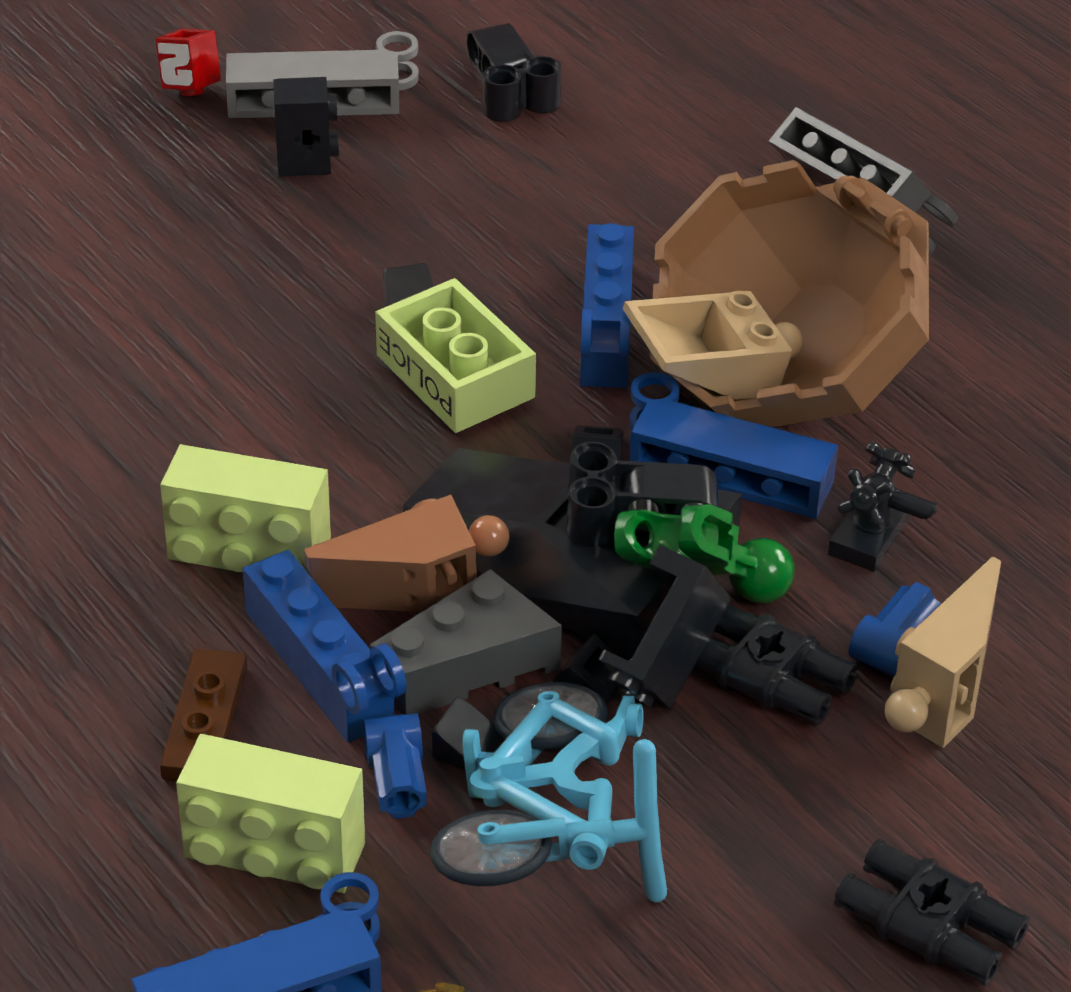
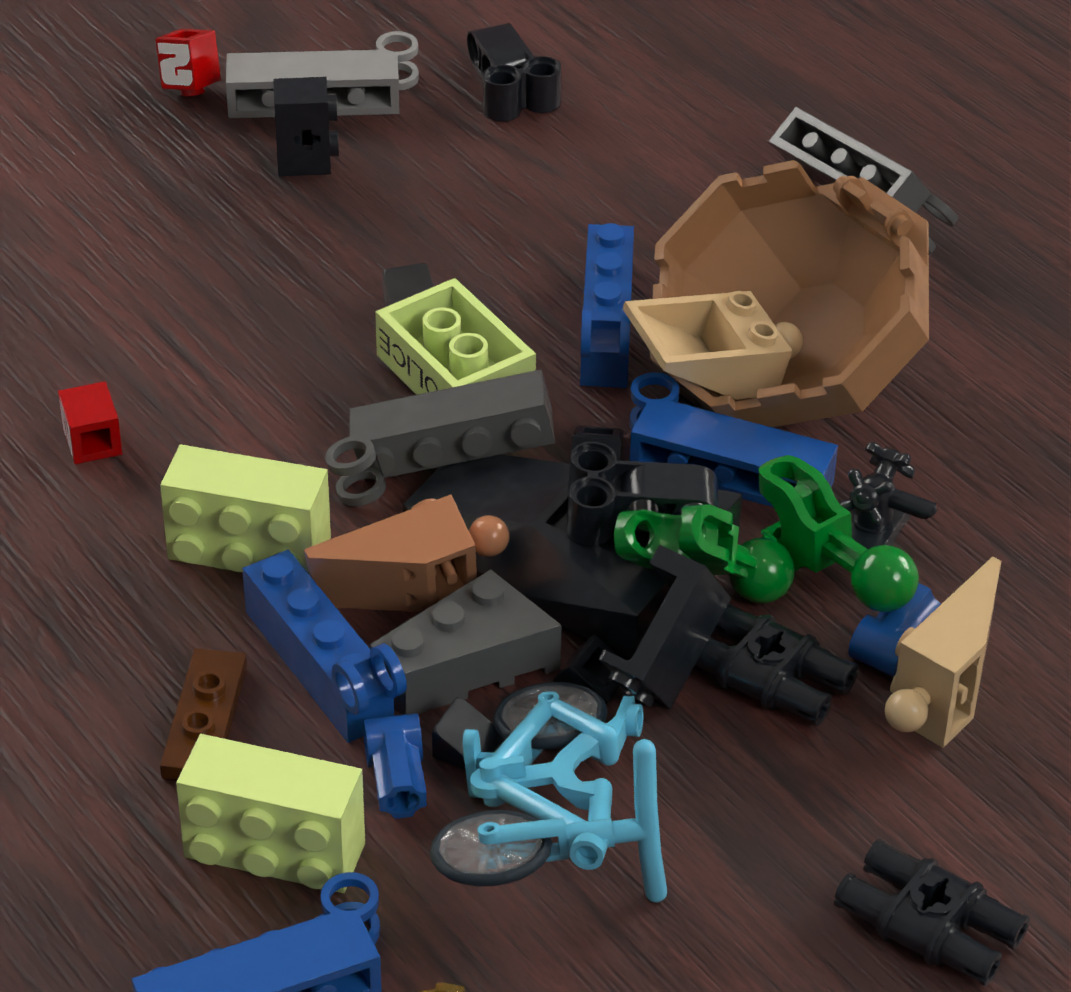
(90, 422): none -> red brick
(442, 430): none -> dark grey hinge
(820, 534): none -> green piece

